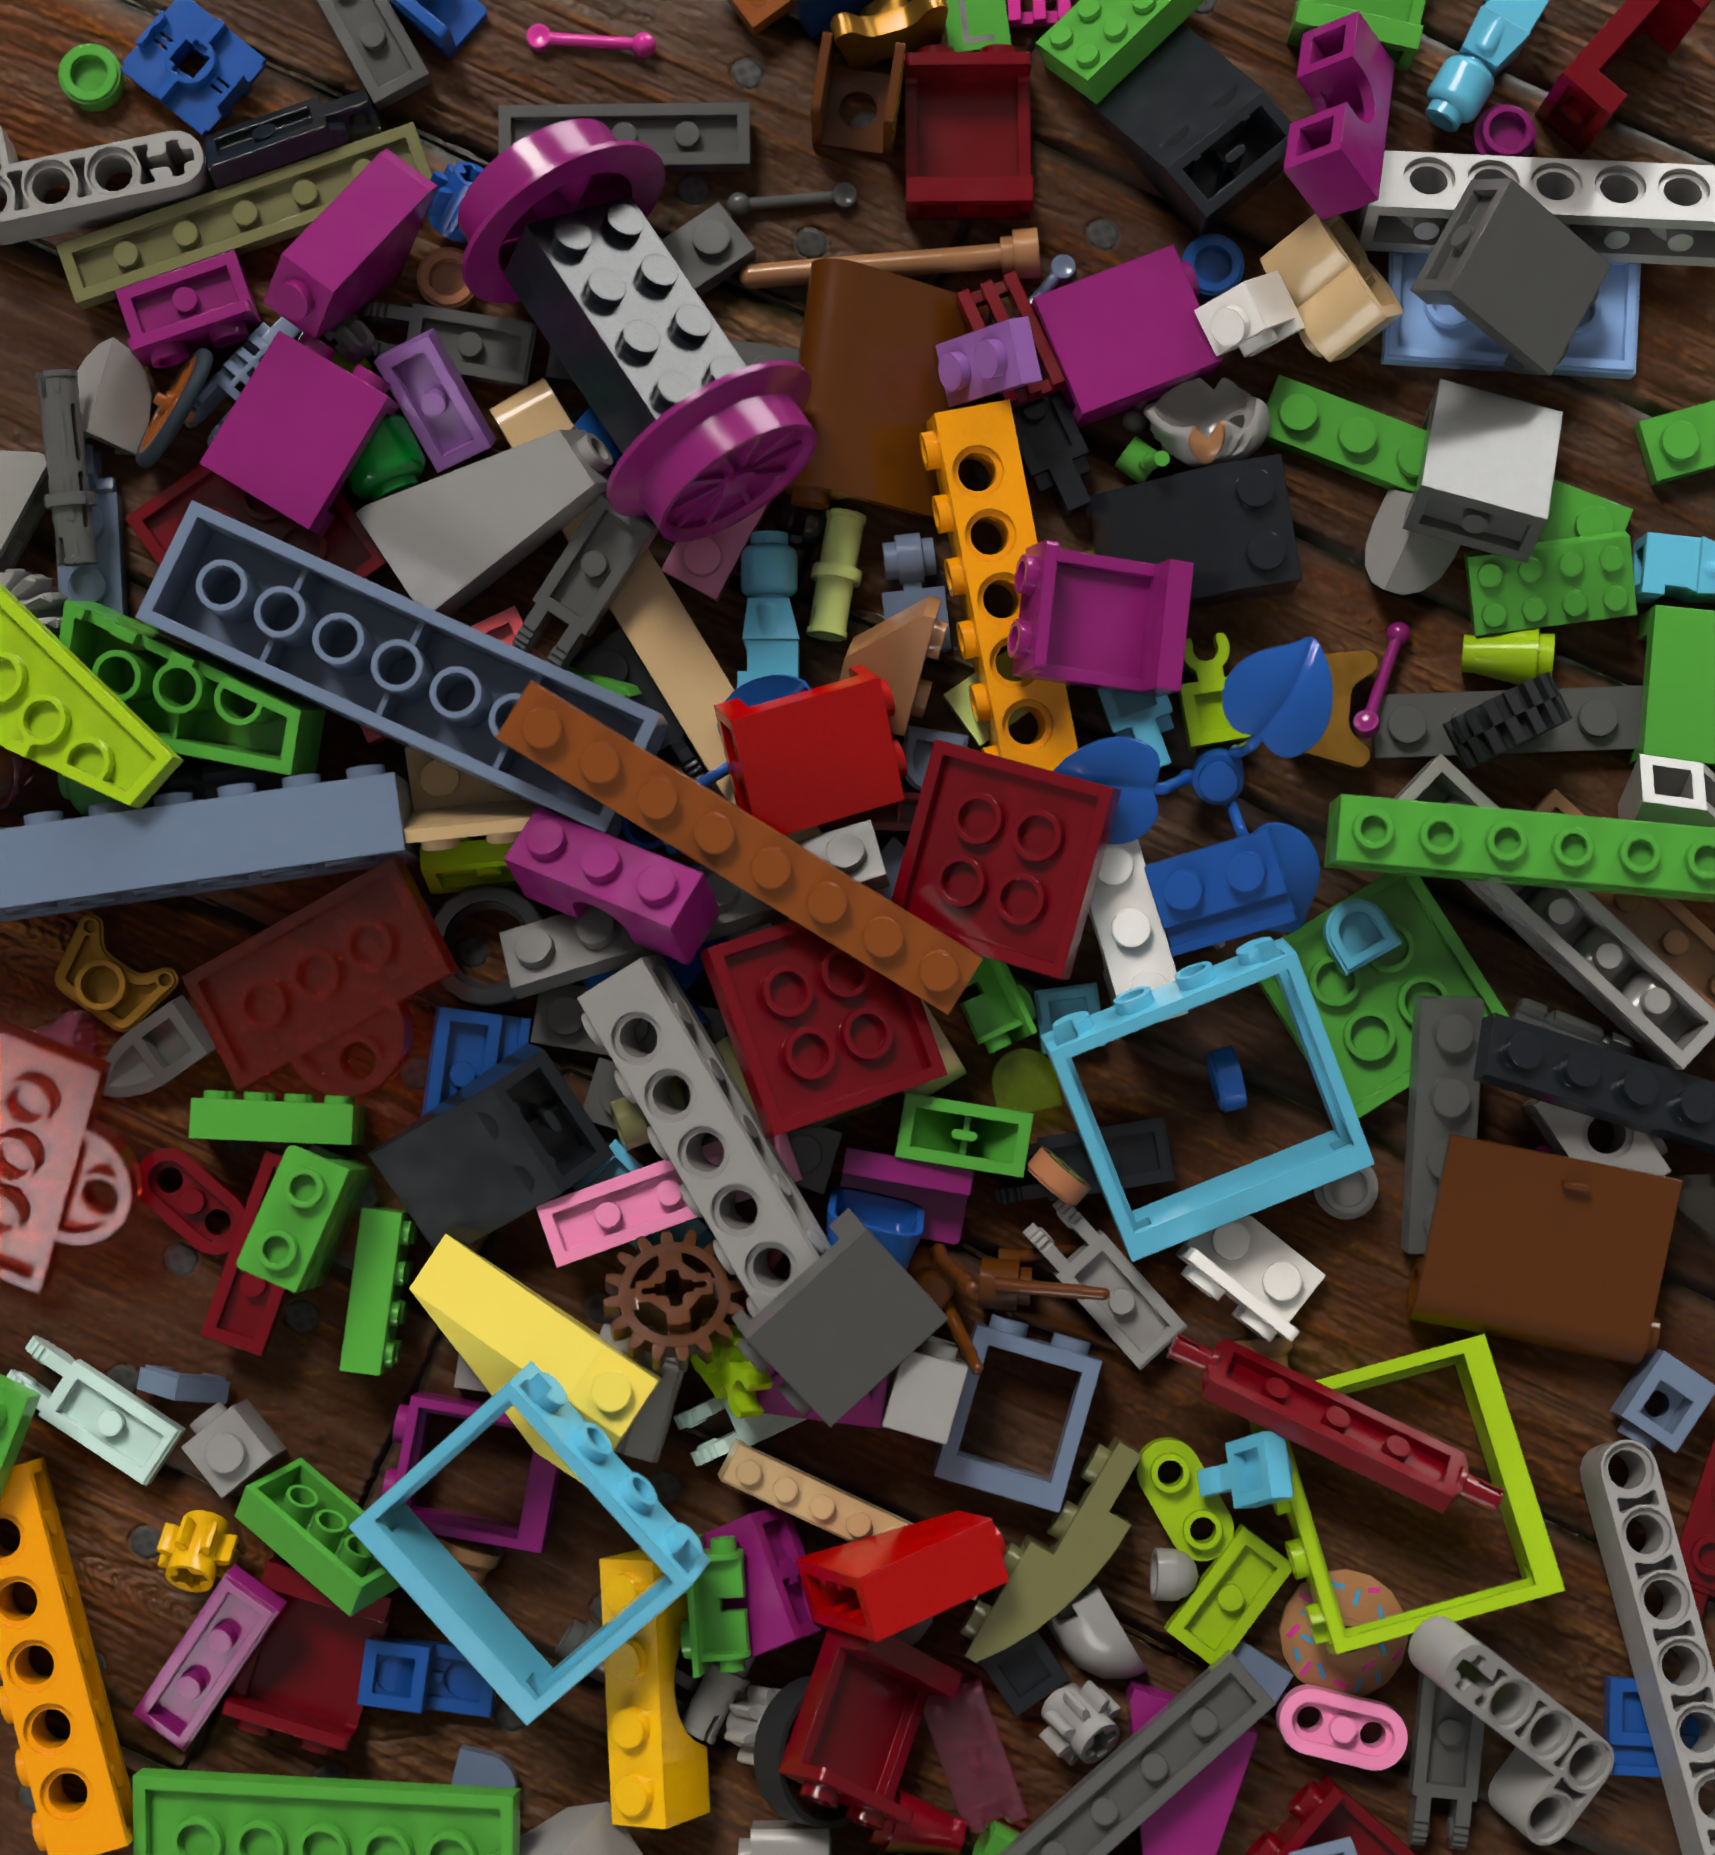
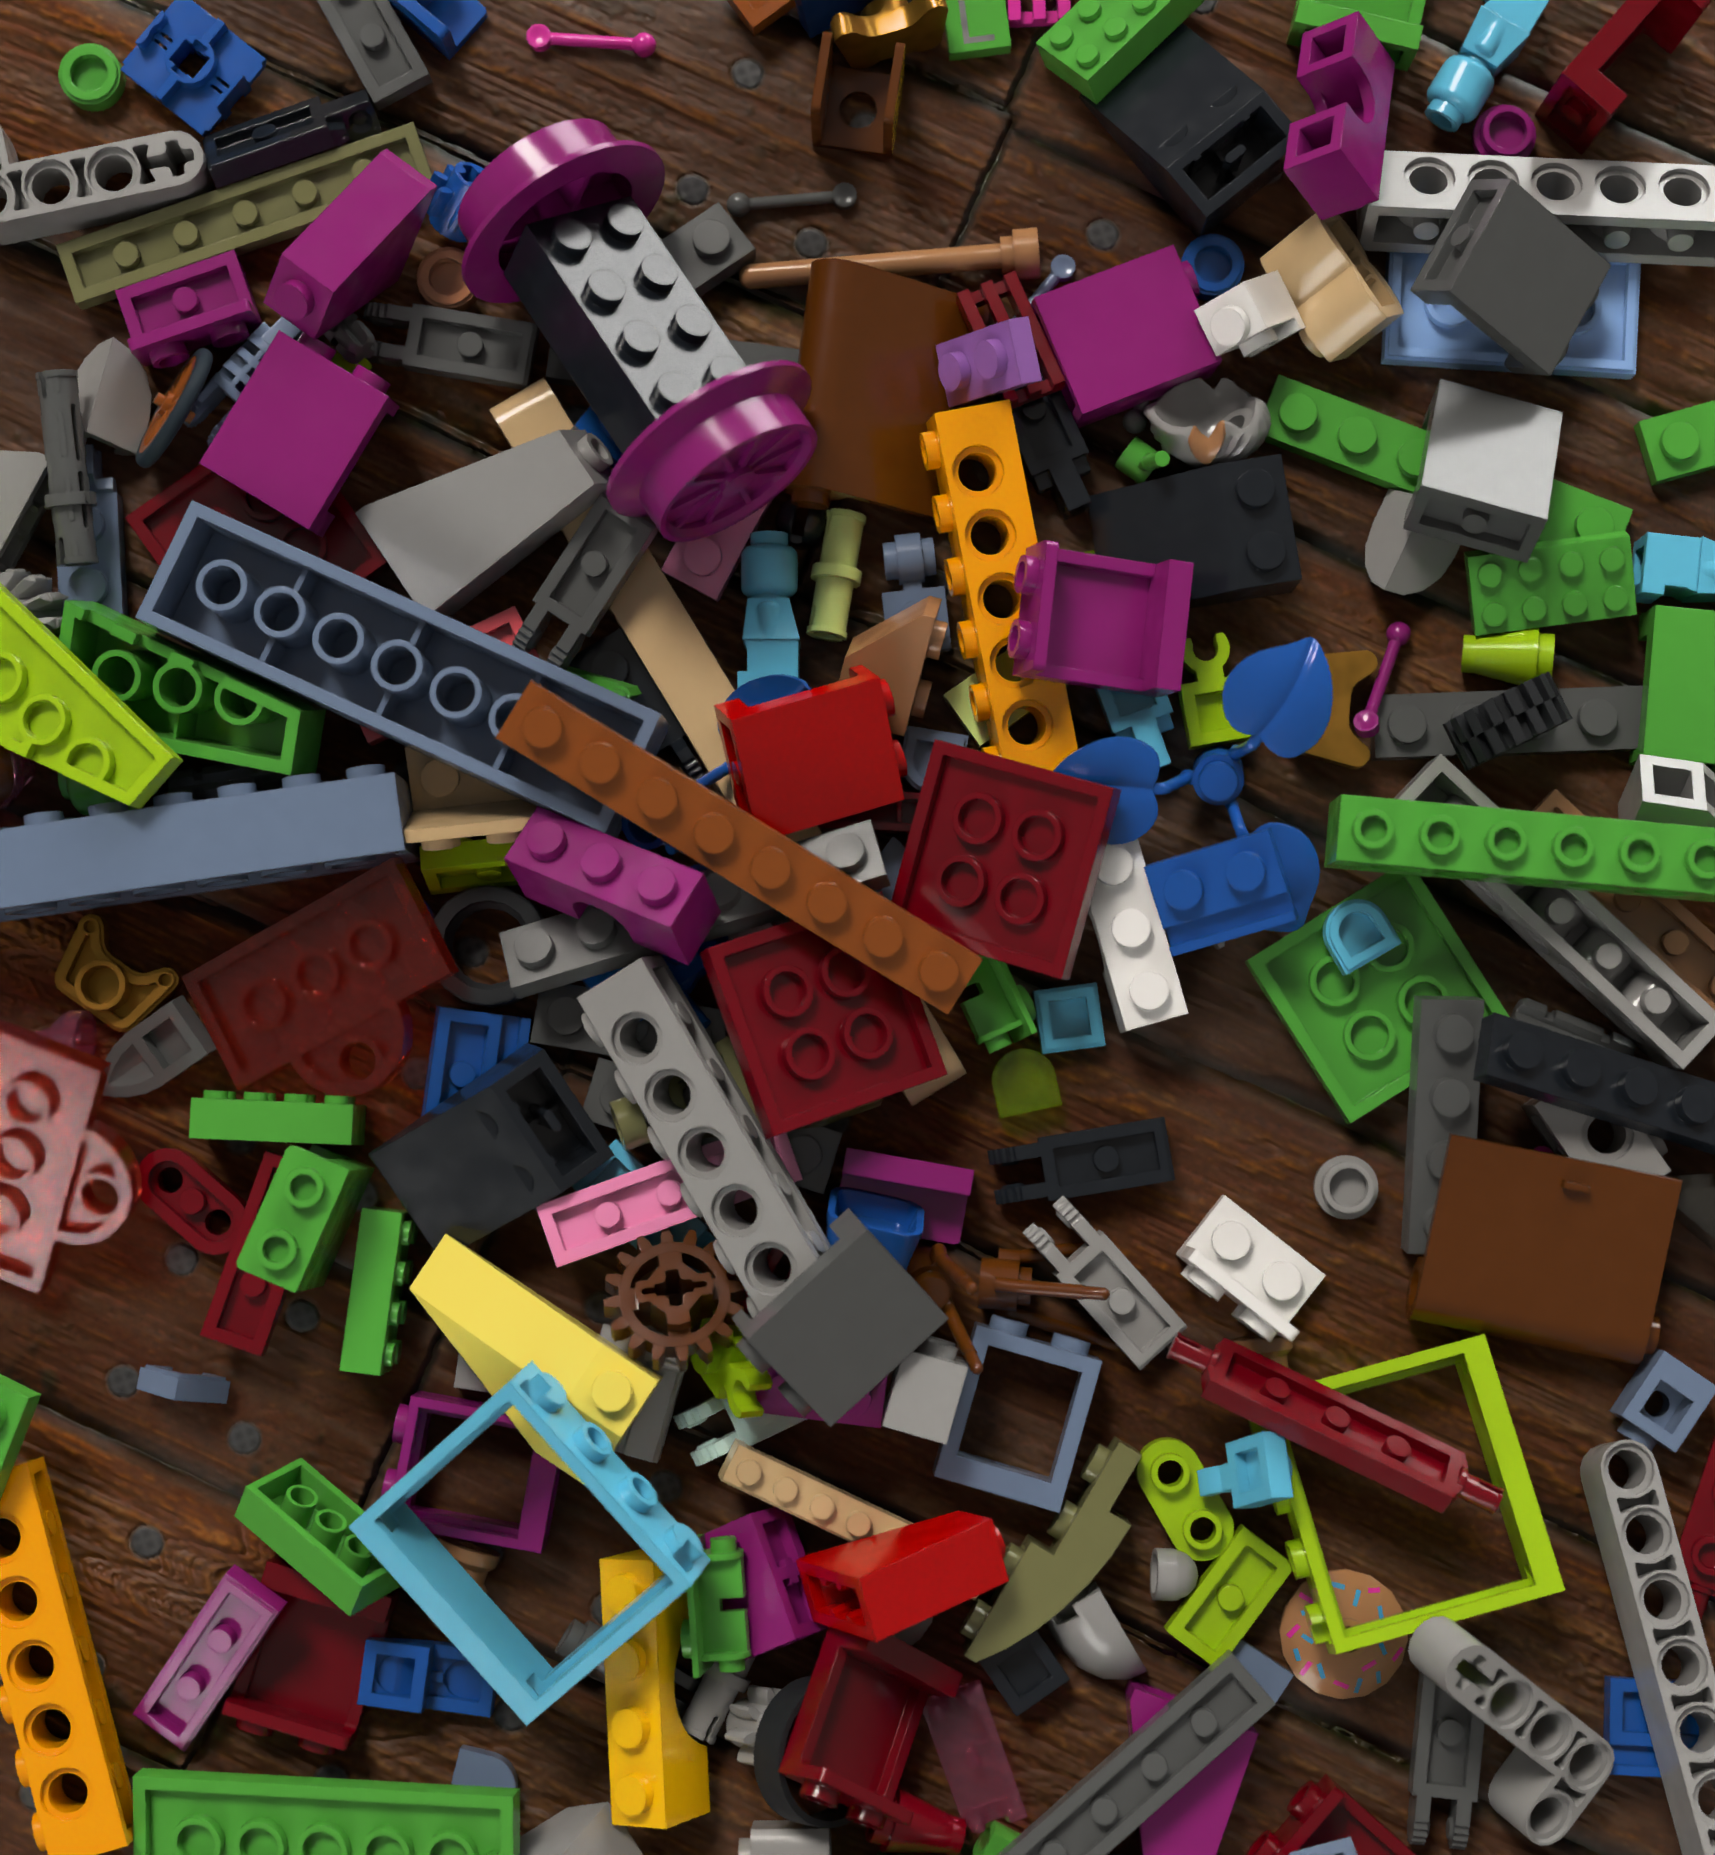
(101, 1413): light aqua hinge -> none
(197, 1550): yellow gear -> none
(231, 1445): light grey brick -> none
(388, 462): green head -> none
(435, 400): medium lavender plate -> none
(682, 134): dark grey plate -> none
(964, 1135): bright green slope -> none
(967, 134): dark red panel -> none
(1058, 1177): nougat tile -> none
(1080, 1723): light grey gear -> none
(1226, 1079): blue tile -> none
(1249, 1186): medium azure window -> none
(1339, 1727): bright pink plate -> none

